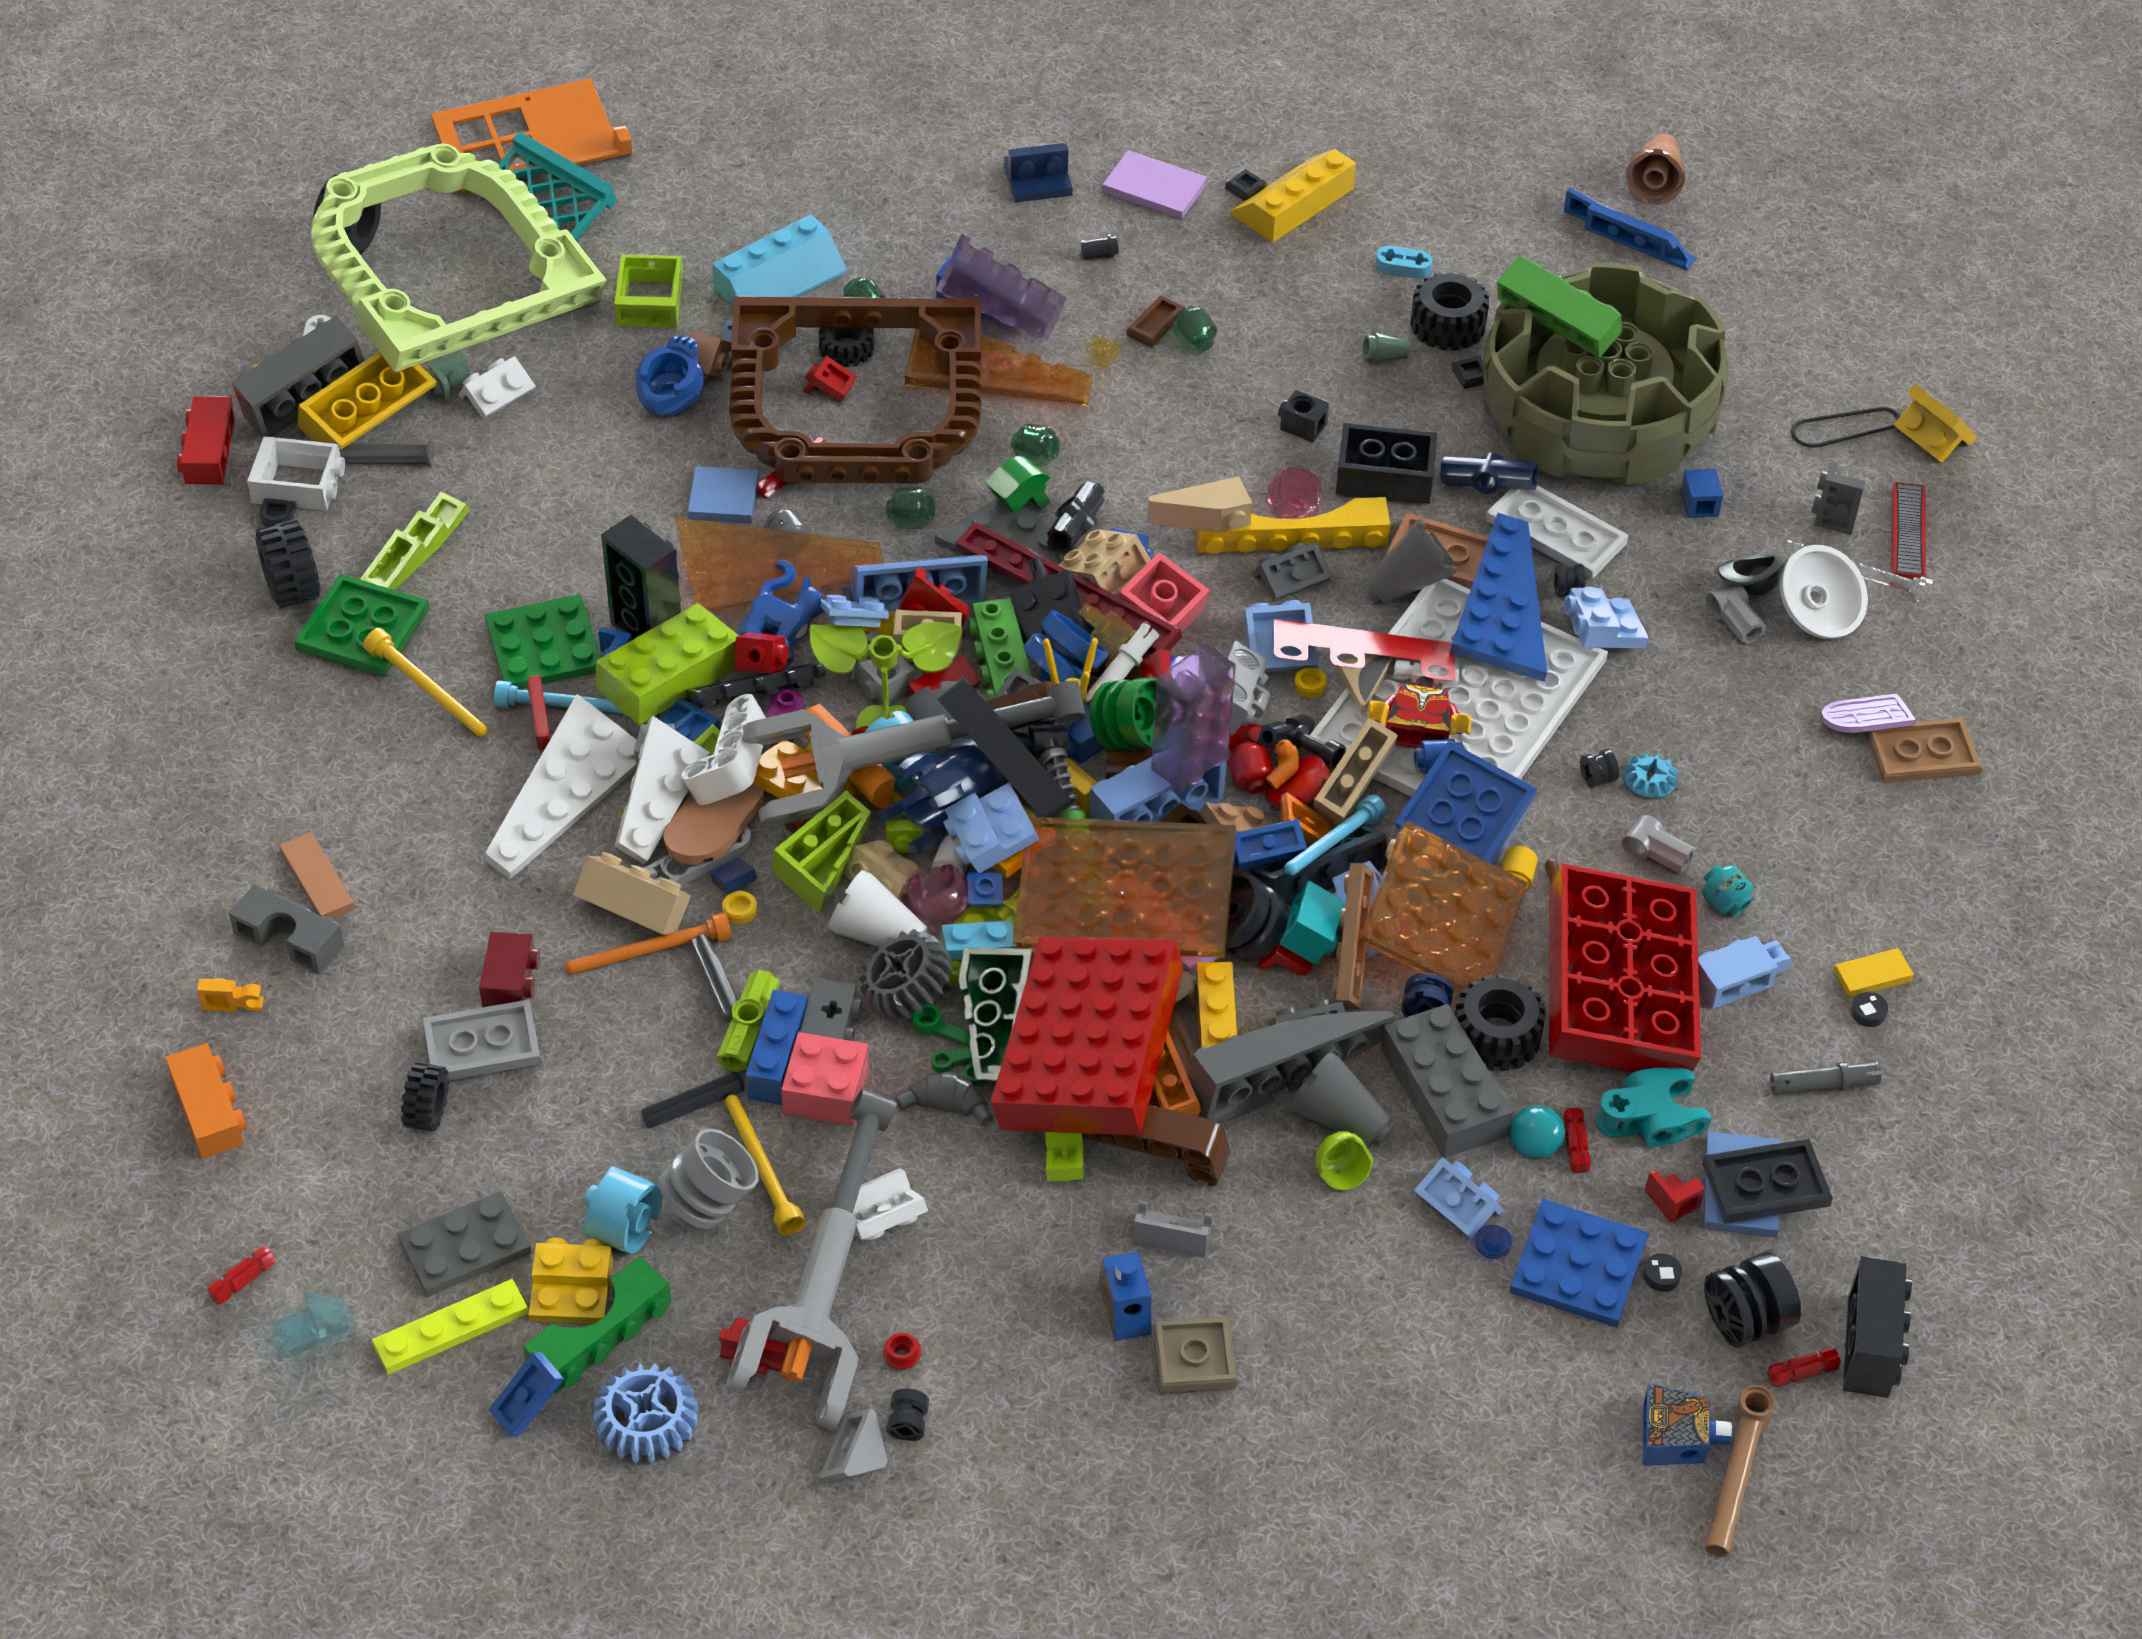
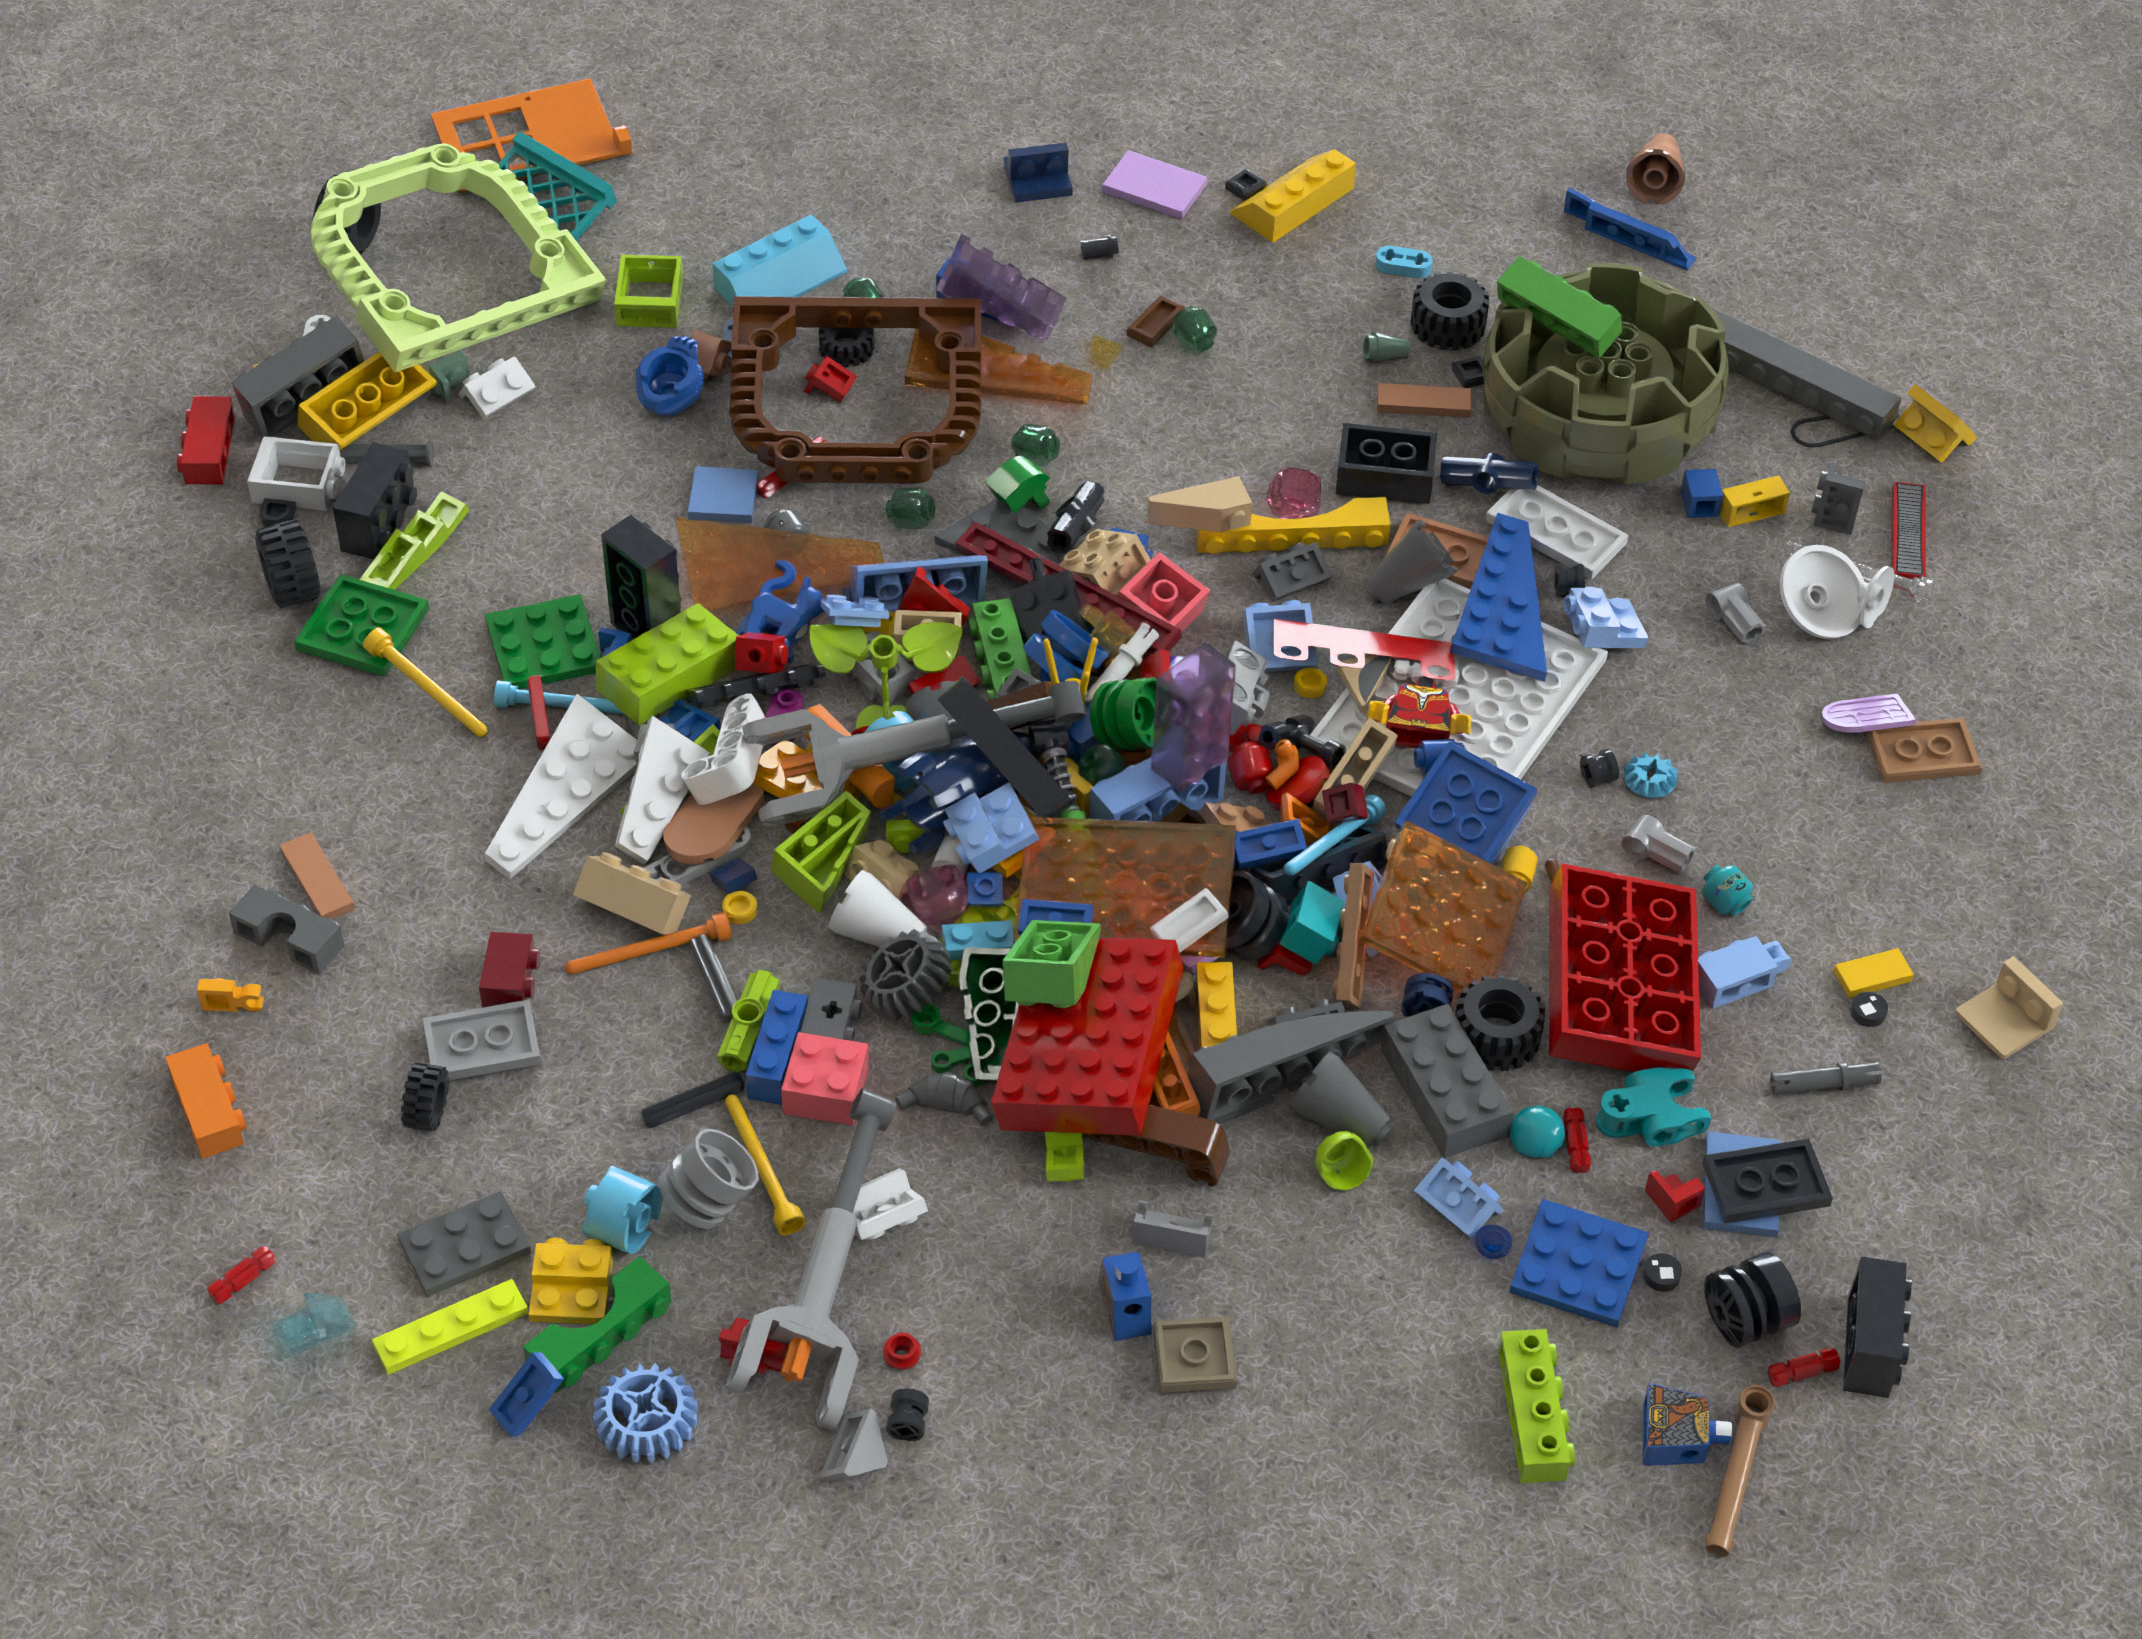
(374, 500): none -> black brick
(1050, 963): none -> bright green slope
(1053, 911): none -> blue plate
(1100, 764): none -> clear green head
(1191, 920): none -> white tile
(1303, 415): black brick -> none
(1345, 803): none -> dark red slope
(1423, 400): none -> nougat tile
(1534, 1406): none -> lime brick
(1755, 573): pearl dark grey hat -> none
(1766, 497): none -> yellow piece
(1808, 379): none -> dark grey brick
(1875, 596): none -> white dish
(2011, 1010): none -> tan bracket

